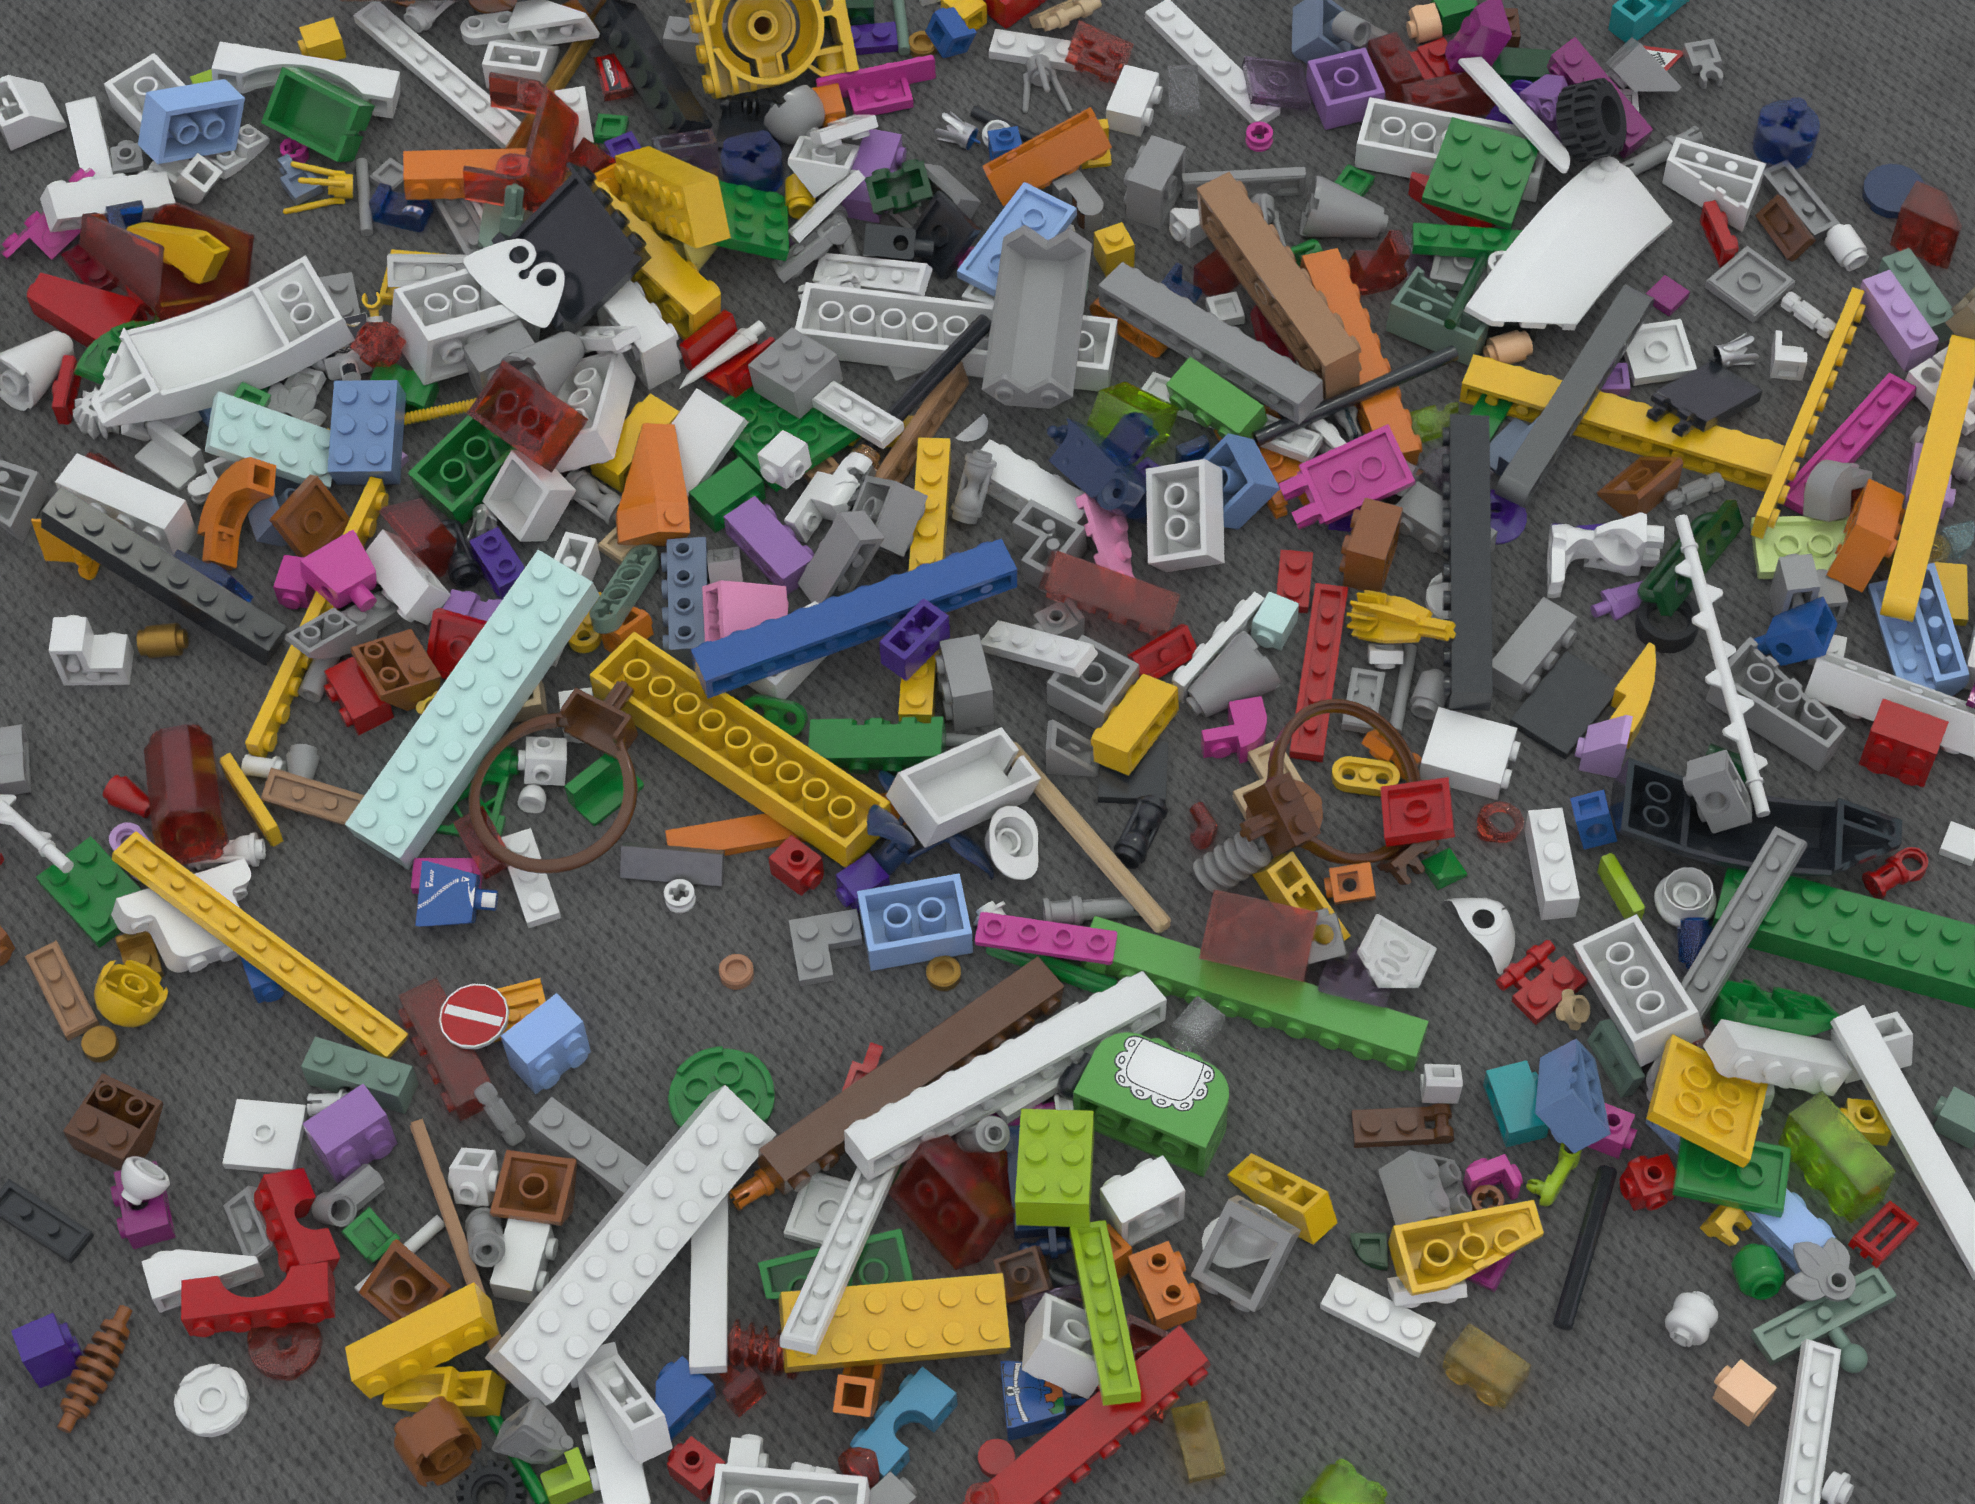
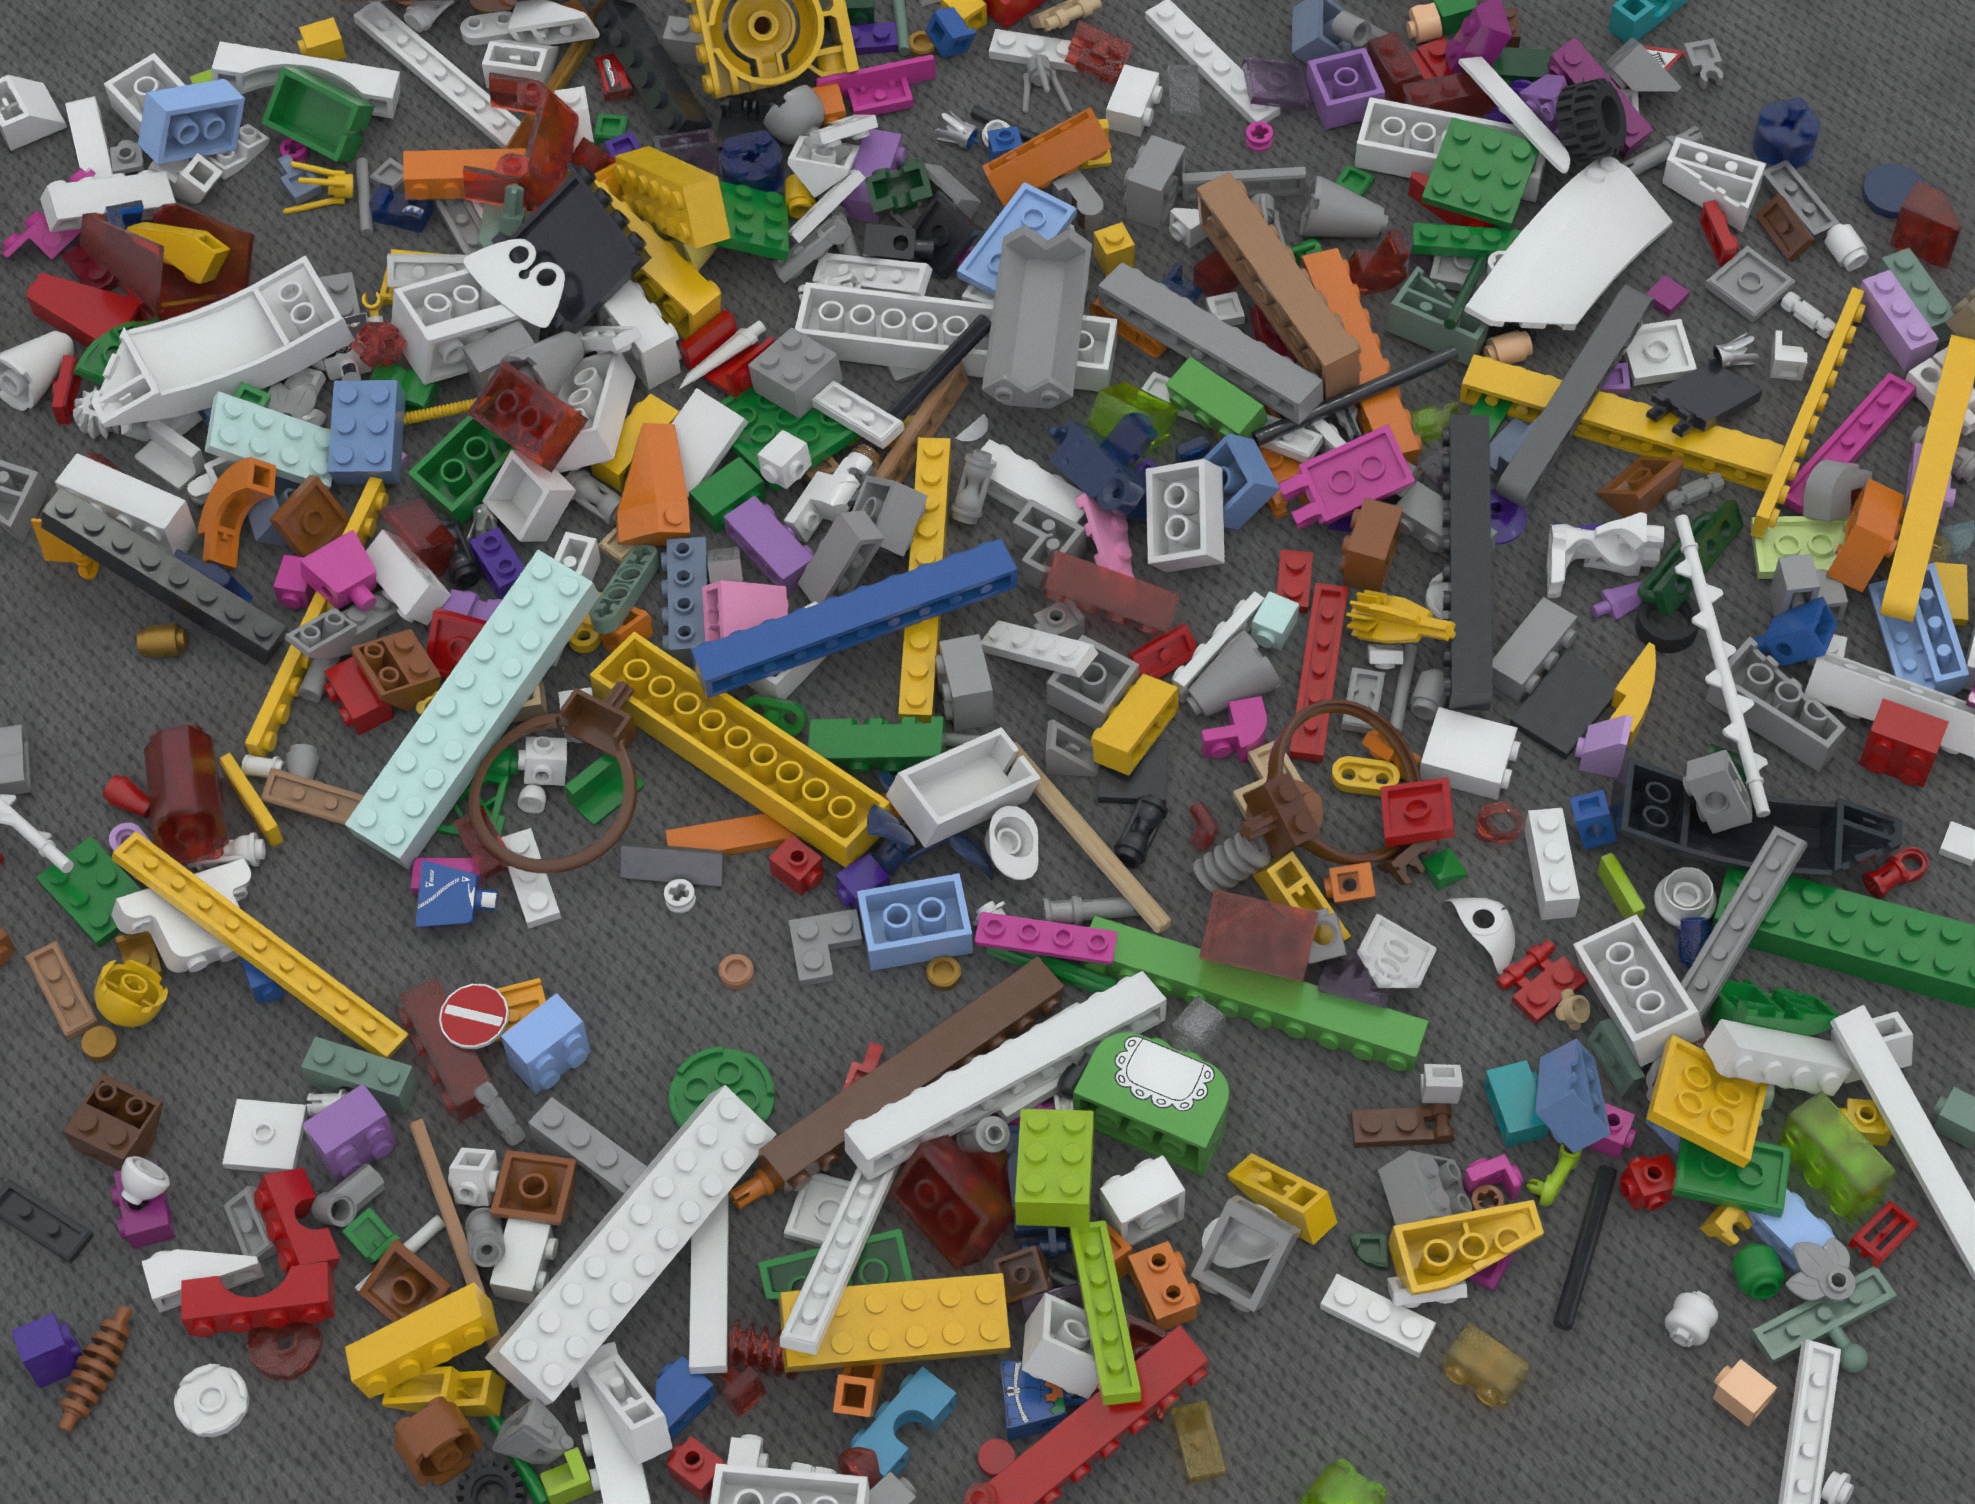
(87, 657): white brick -> none
(914, 639): dark purple brick -> none

